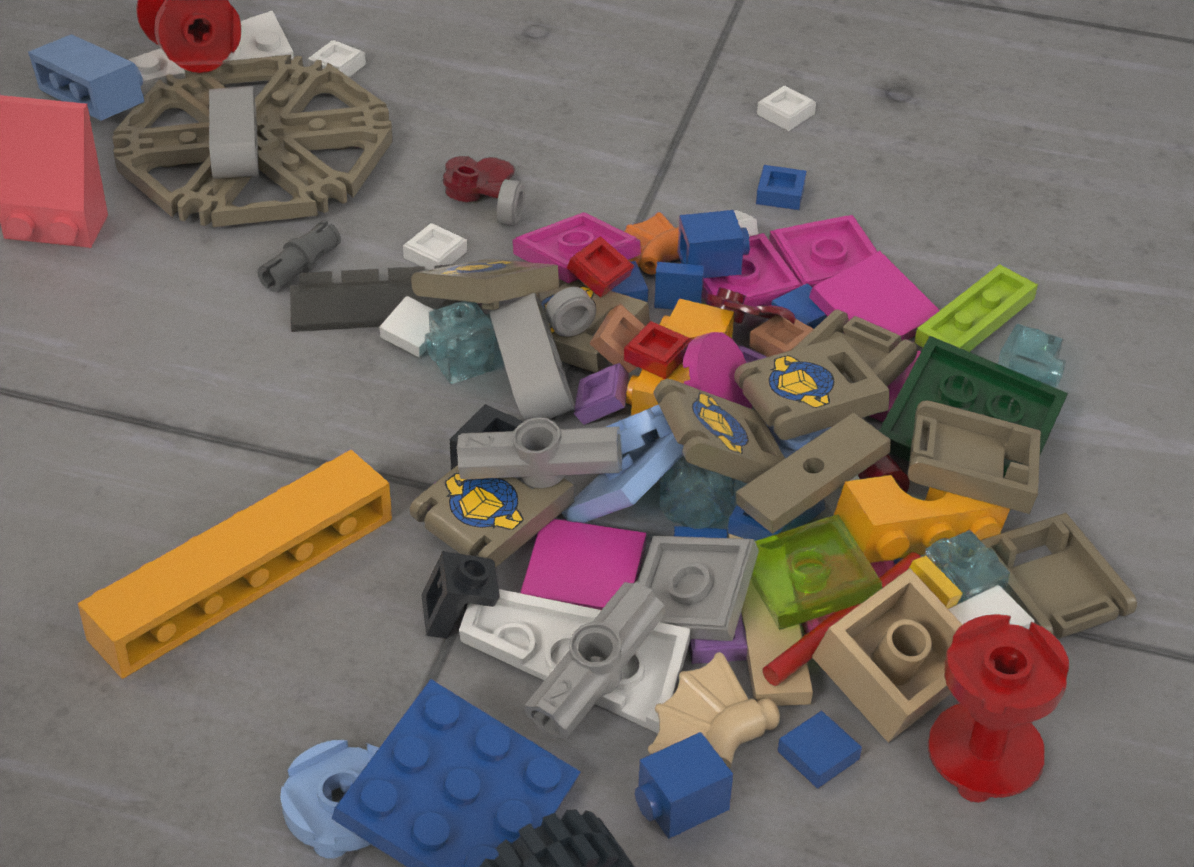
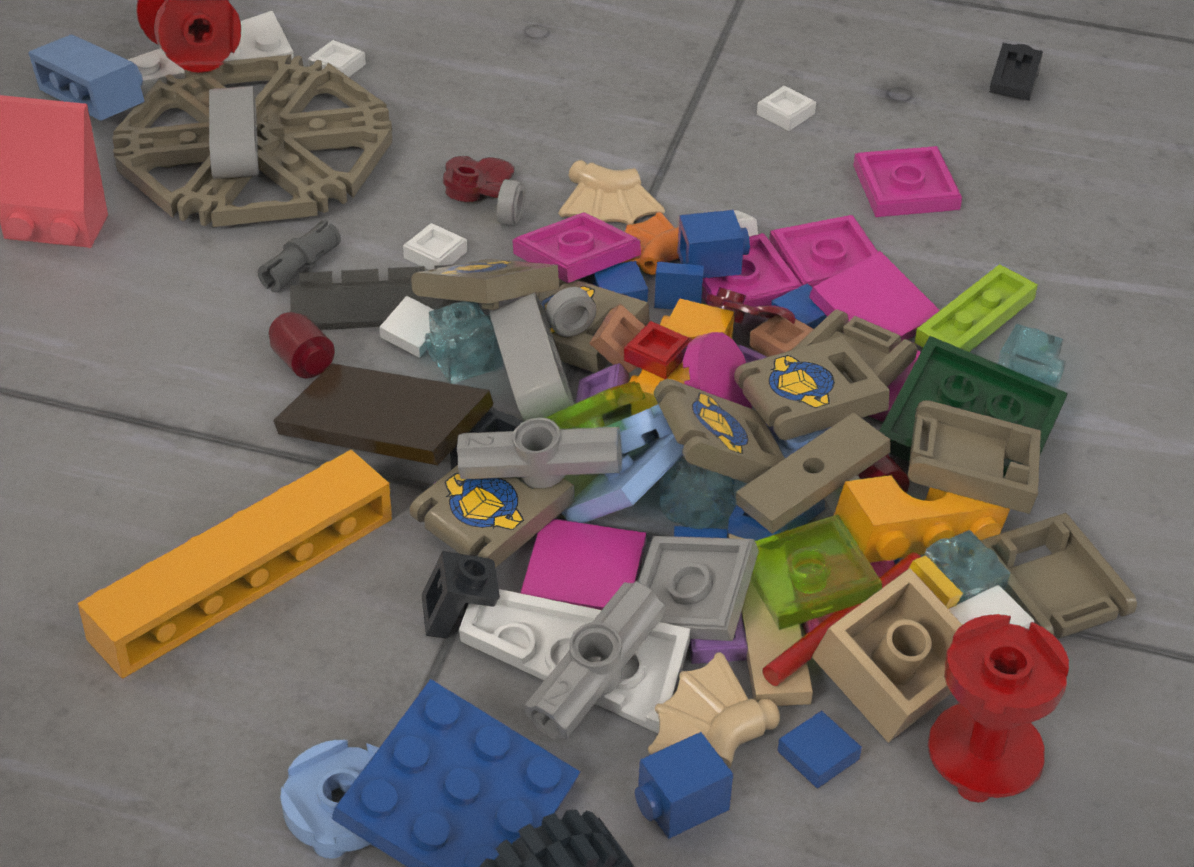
(301, 344): none -> dark red brick
(384, 413): none -> dark brown tile
(590, 411): none -> clear neon green plate
(600, 266): red tile -> none
(608, 194): none -> tan arm
(781, 187): blue tile -> none
(907, 181): none -> dark pink tile
(1016, 71): none -> black bracket

